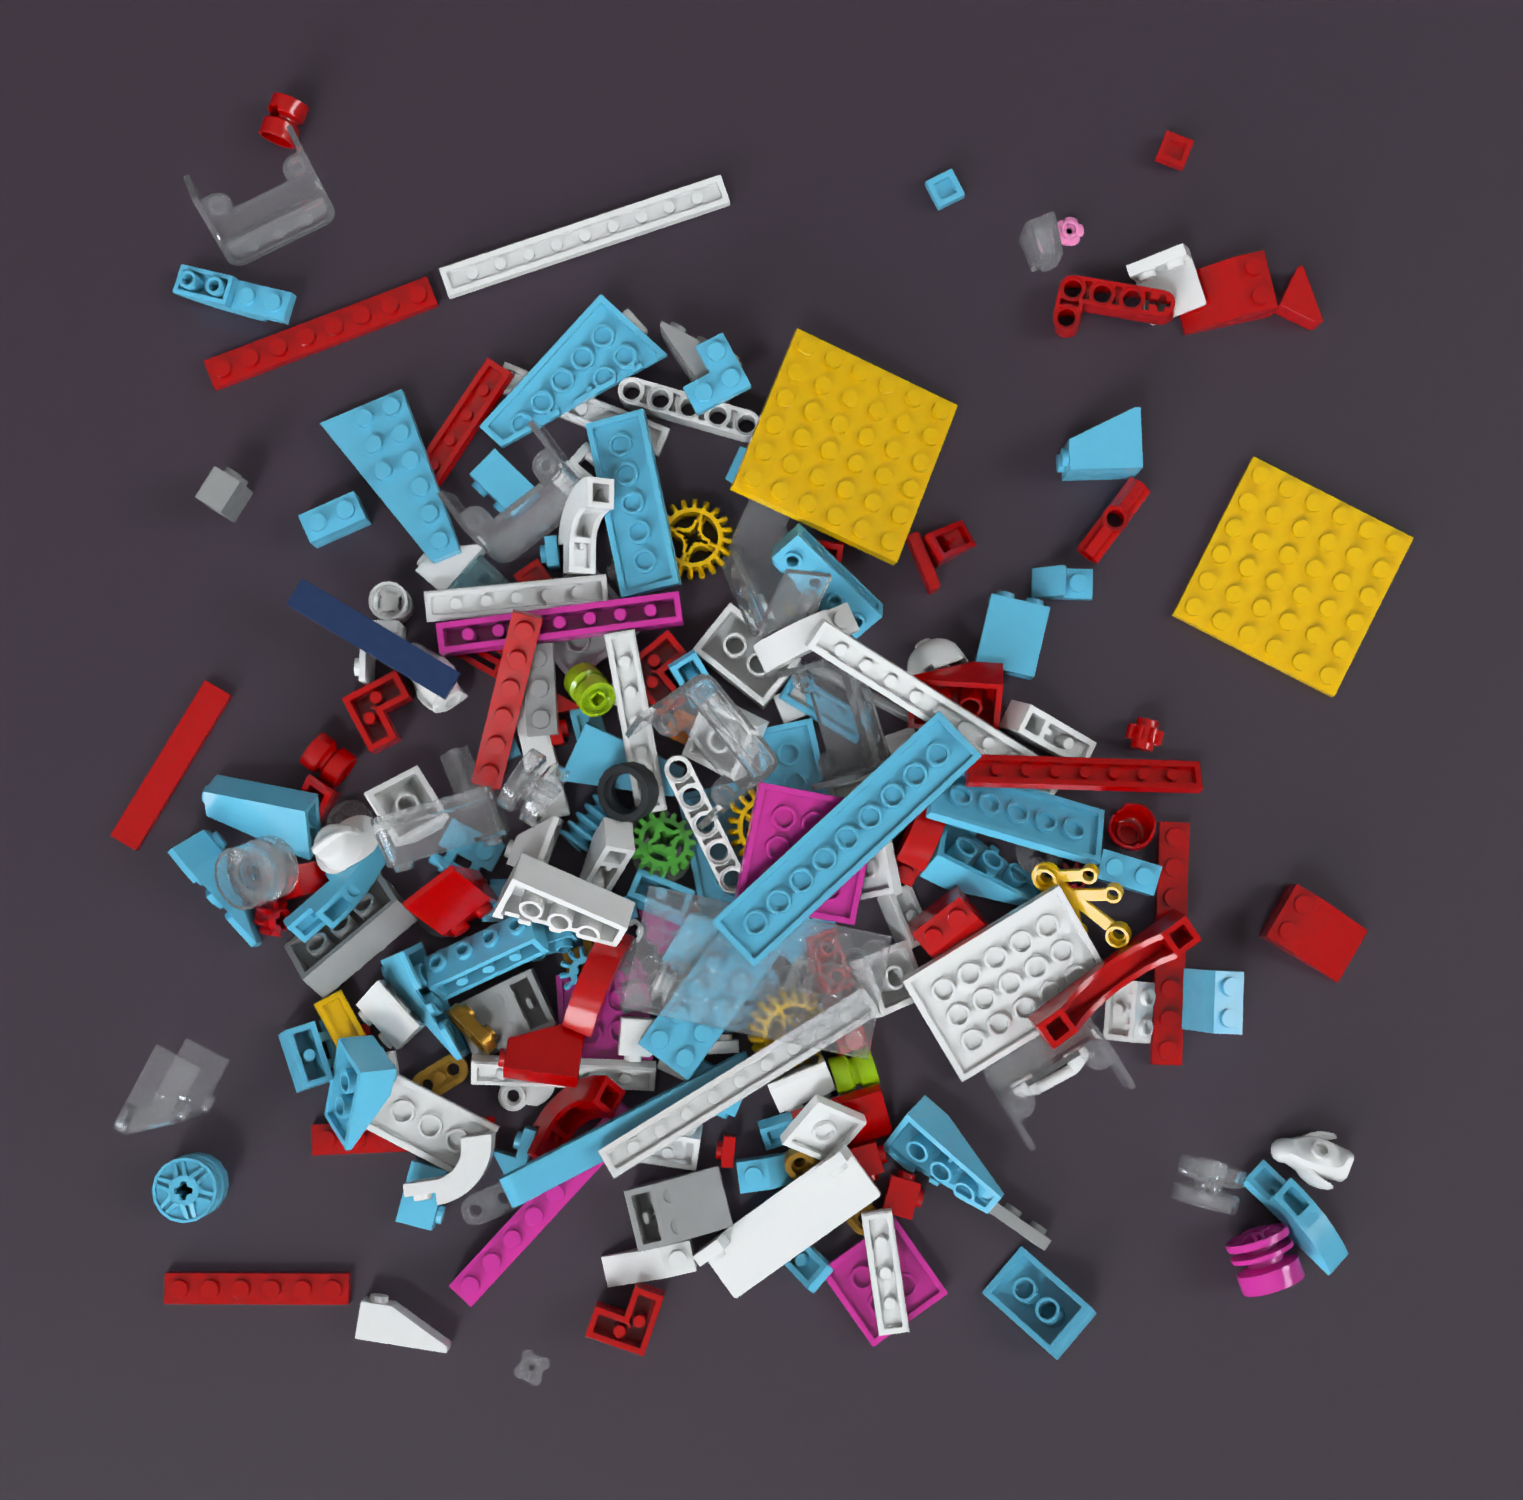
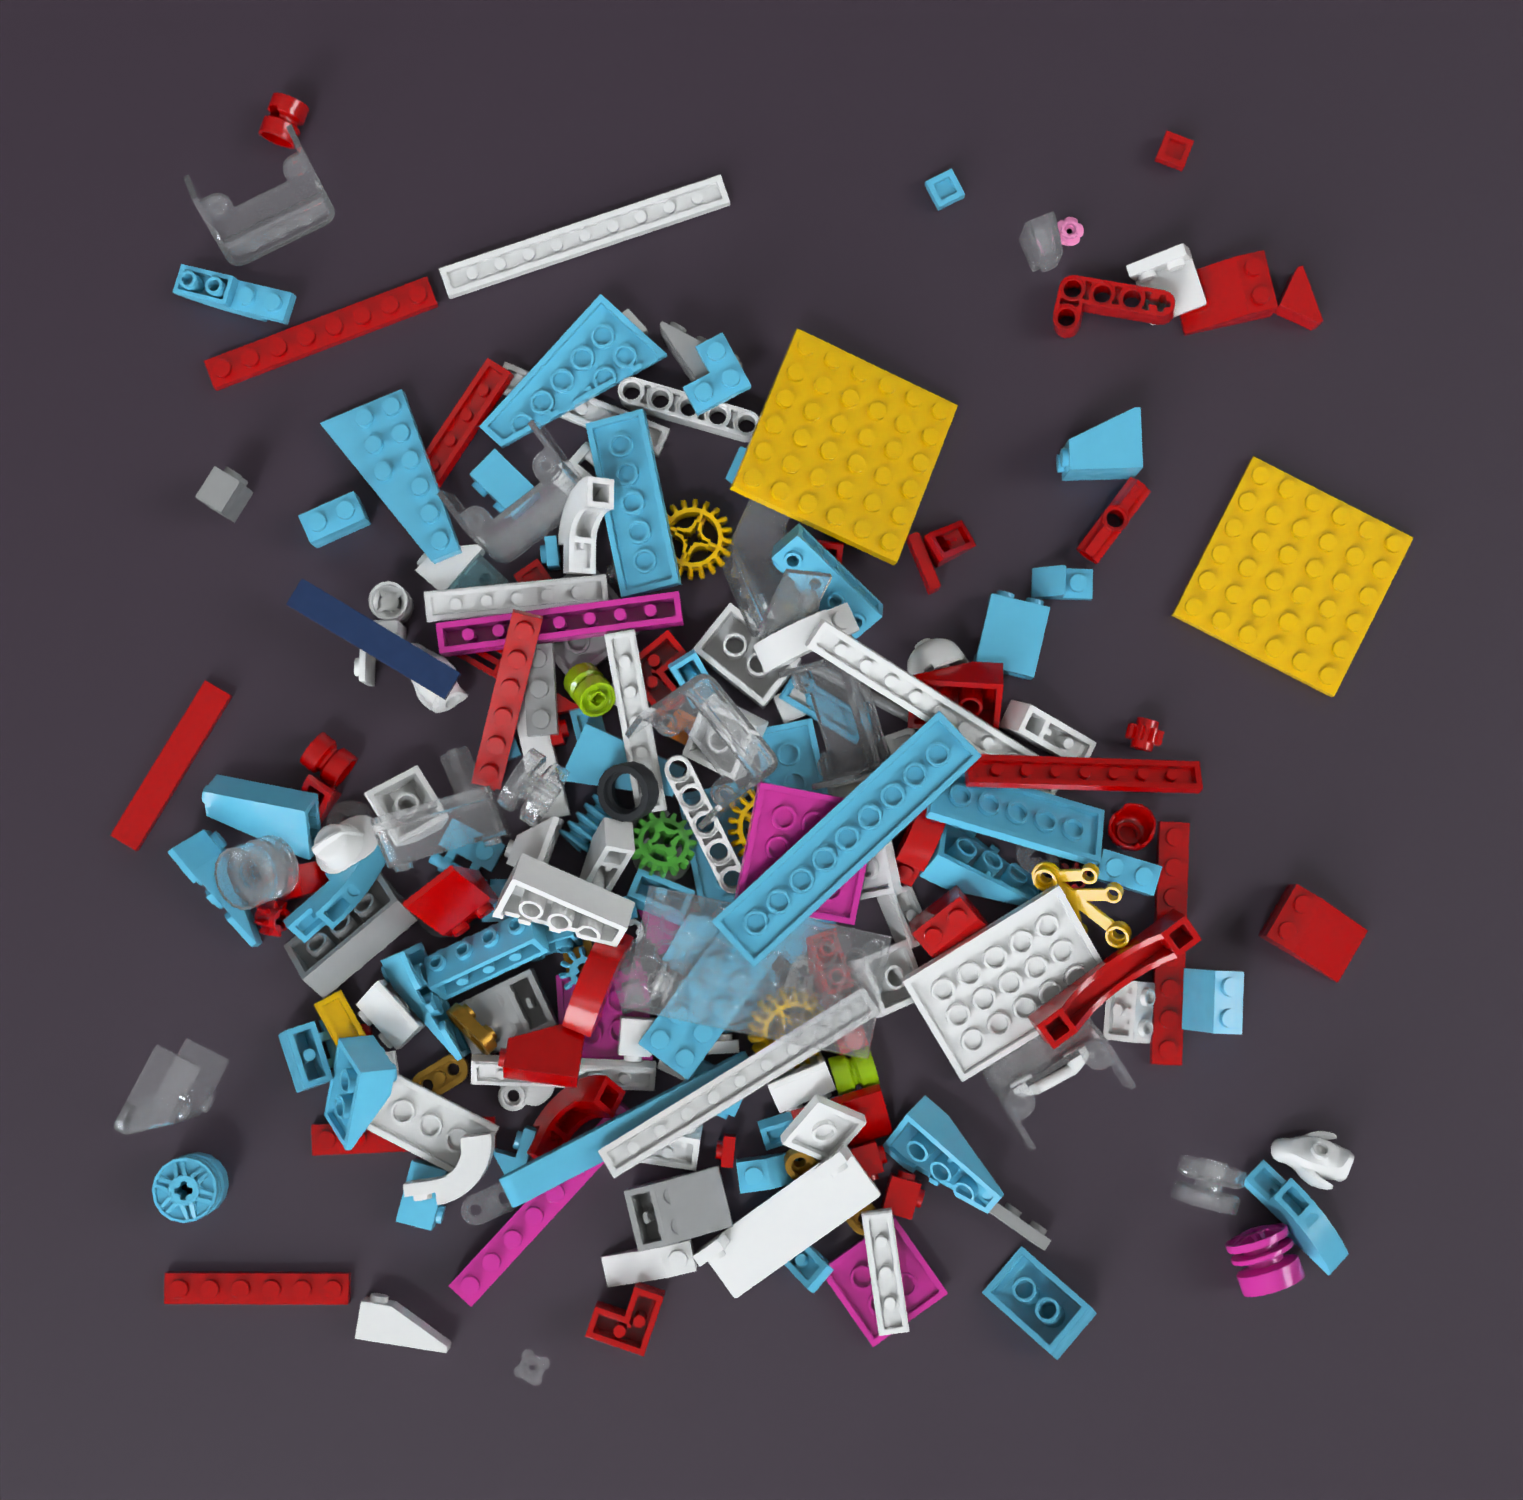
(372, 706): red brick -> none

